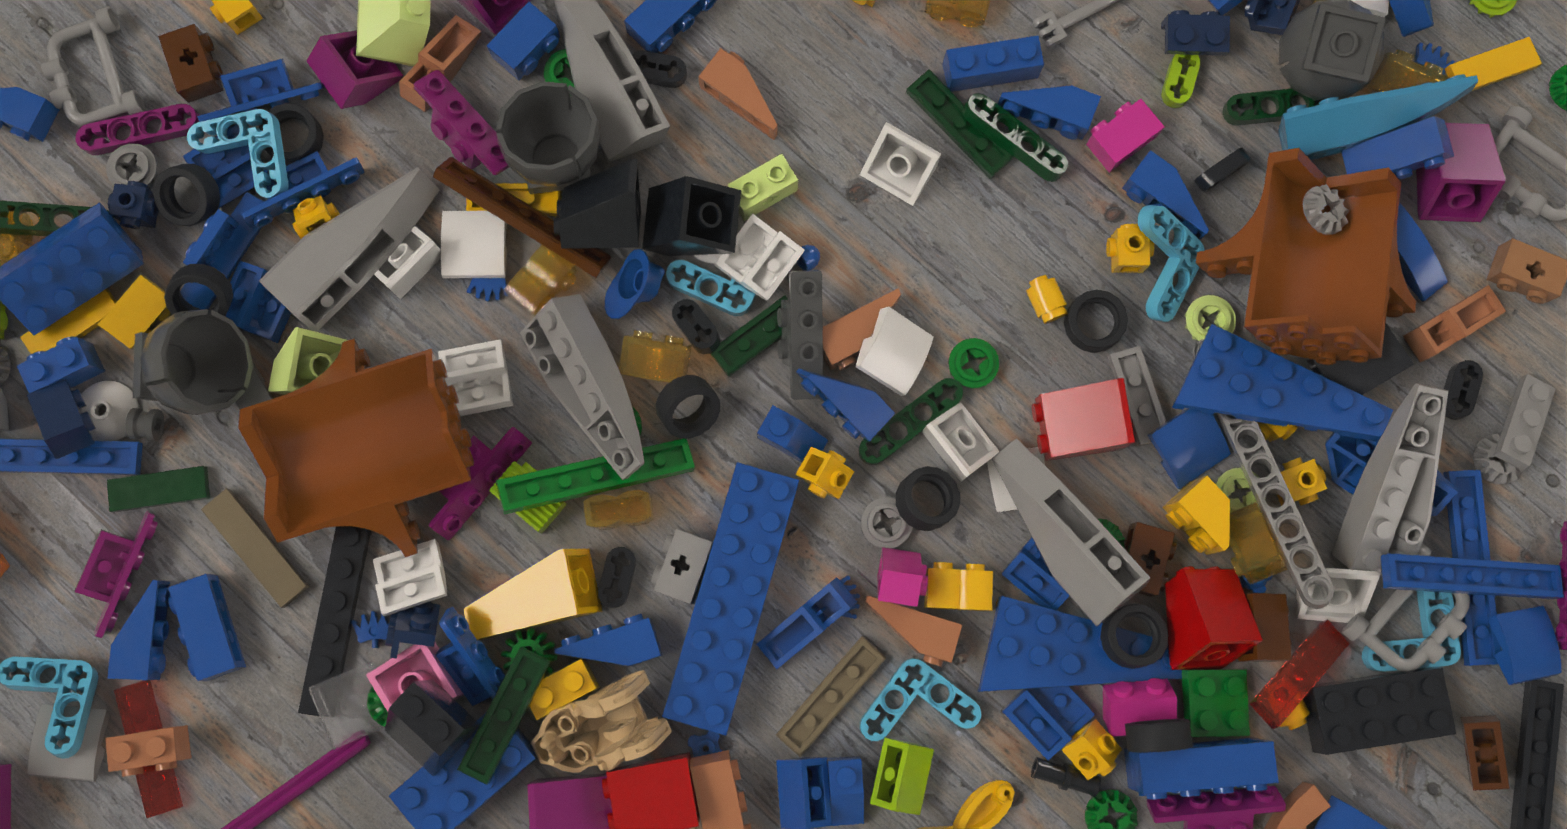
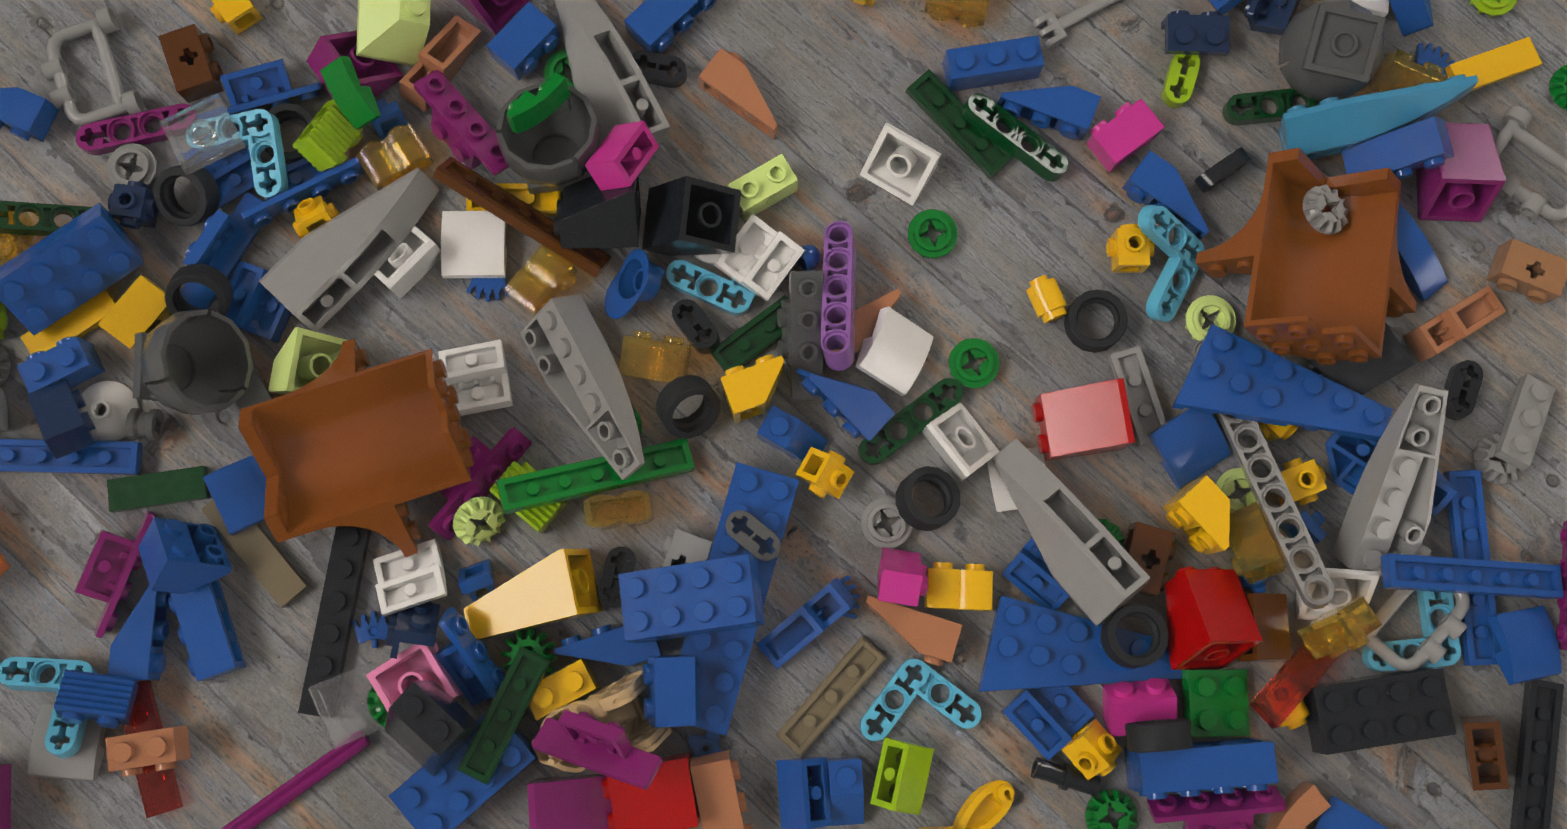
(96, 698): none -> blue brick
(182, 555): none -> blue slope
(202, 134): none -> clear plate
(239, 494): none -> blue slope
(327, 138): none -> lime brick
(353, 99): none -> green slope
(390, 117): none -> blue tile
(394, 156): none -> clear yellow brick
(475, 578): none -> blue tile
(477, 509): none -> yellowish green gear
(532, 109): none -> green slope
(597, 748): none -> magenta bracket
(622, 156): none -> dark pink brick
(670, 691): none -> blue brick
(691, 599): none -> blue brick
(752, 388): none -> yellow slope
(757, 529): none -> dark grey beam
(843, 306): none -> medium lavender beam
(941, 223): none -> green gear
(1312, 524): none -> blue tile
(1340, 629): none -> clear yellow brick

